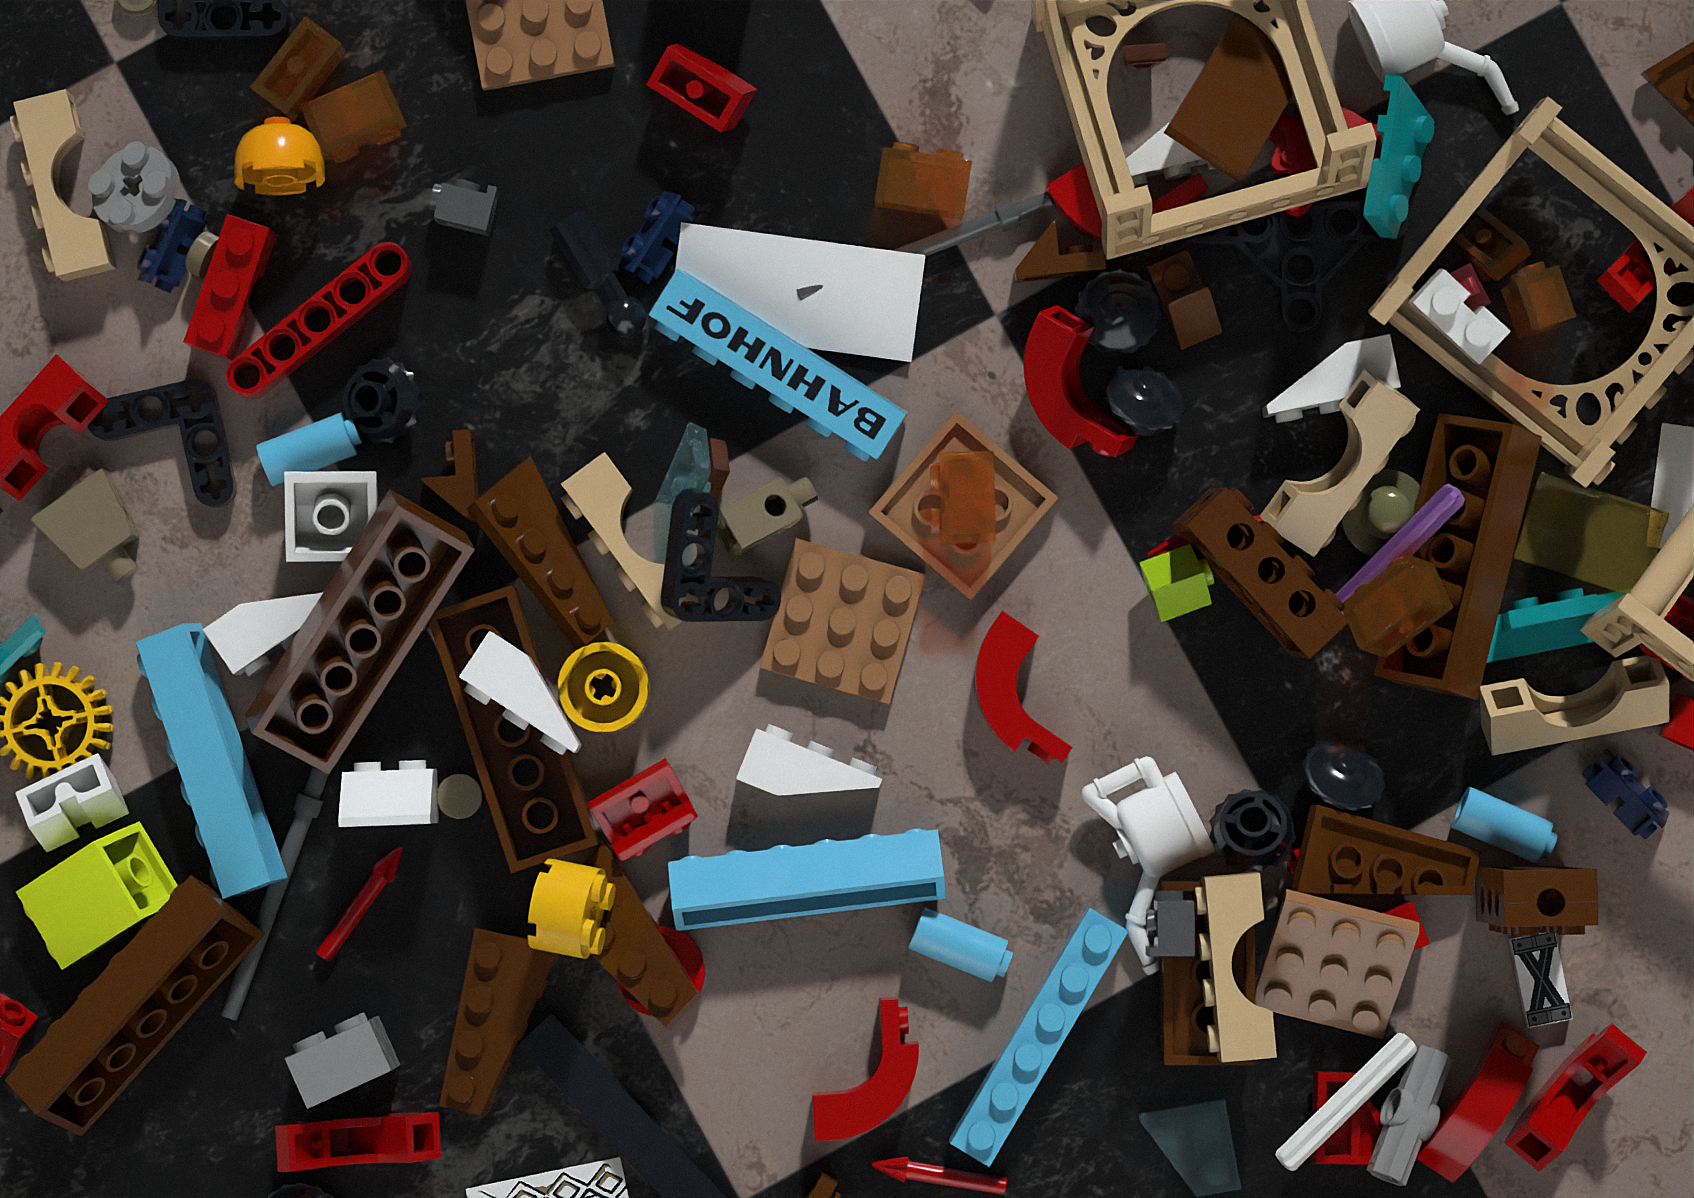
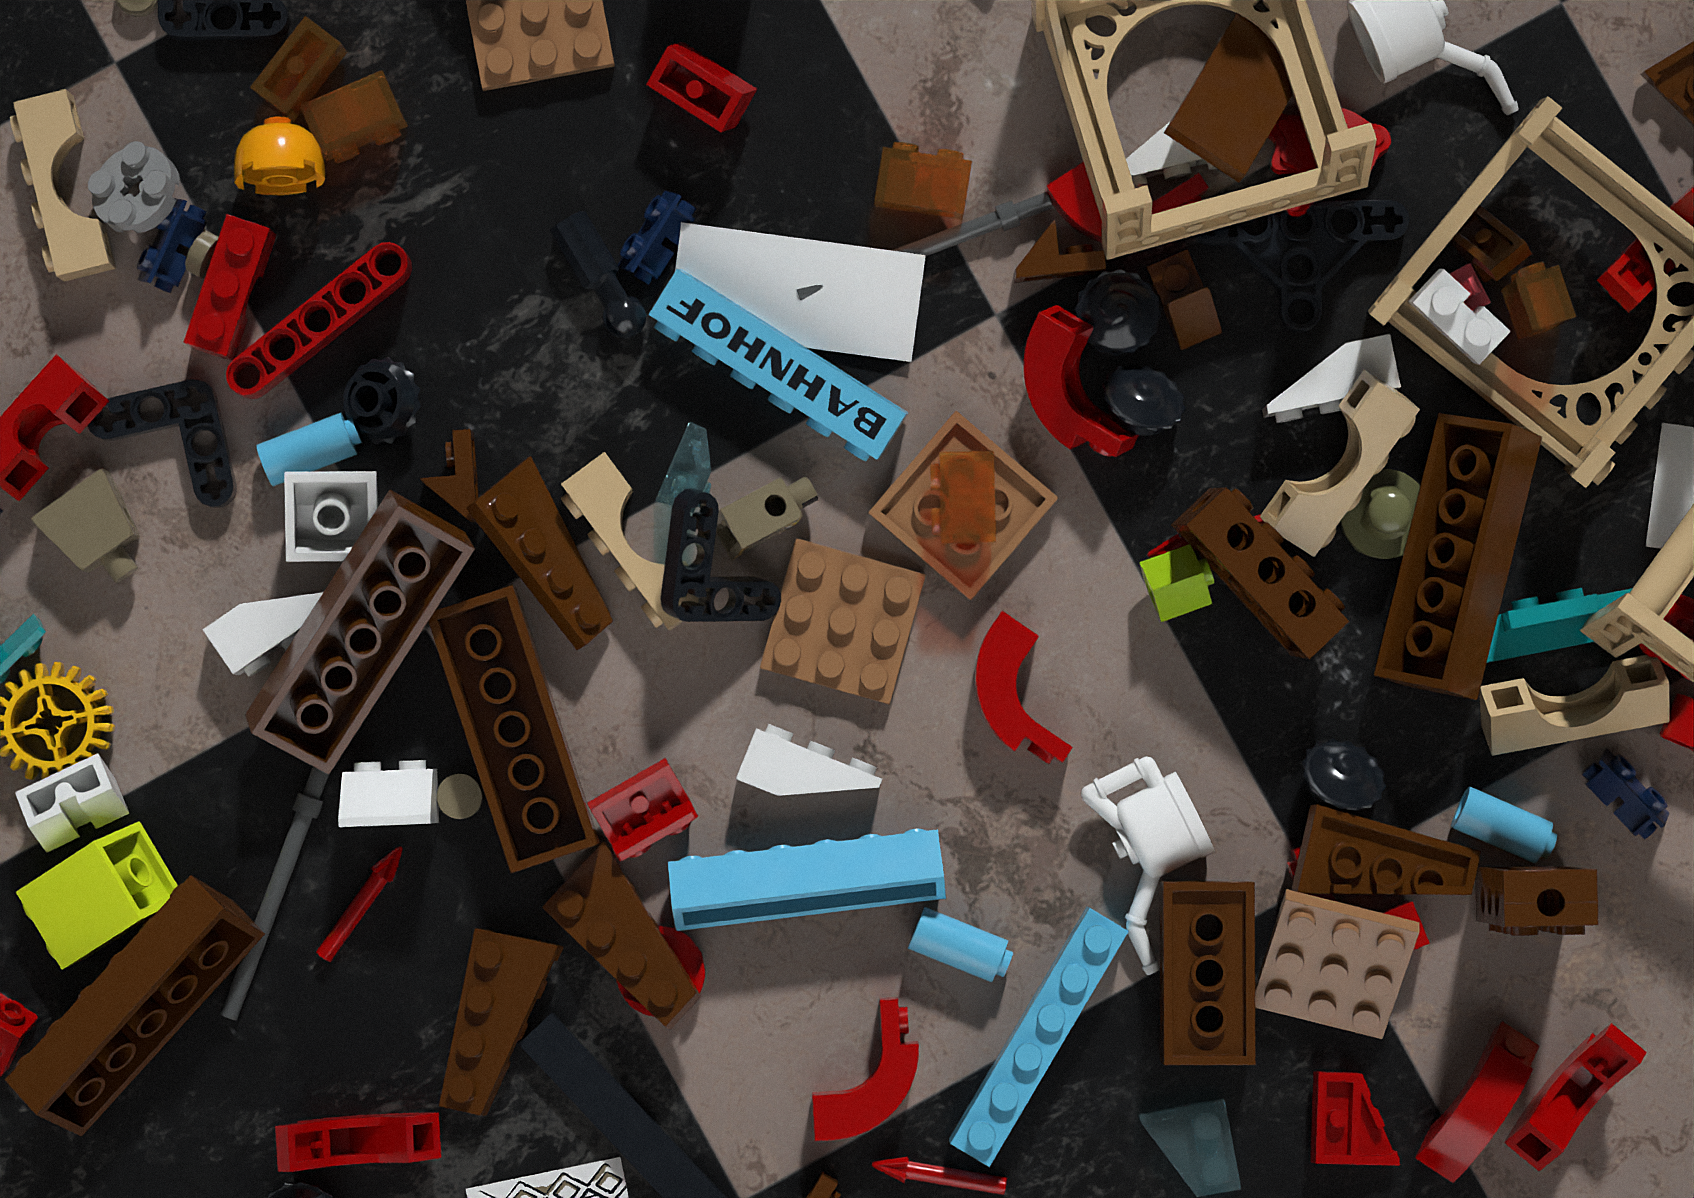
(210, 760): medium azure brick -> none
(344, 1061): light grey brick -> none
(465, 206): dark grey brick -> none
(514, 681): white slope -> none
(569, 909): yellow brick -> none
(578, 693): yellow brick -> none
(719, 466): copper tile -> none
(1144, 55): copper tile -> none
(1171, 925): dark grey brick -> none
(1230, 908): tan arch -> none
(1254, 841): black piece -> none
(1346, 1101): white axle -> none
(1396, 605): clear orange brick -> none
(1403, 144): teal wing -> none
(1409, 537): medium lavender axle -> none
(1409, 1115): light grey piece -> none
(1540, 979): tile -> none
(1589, 534): clear yellow piece -> none

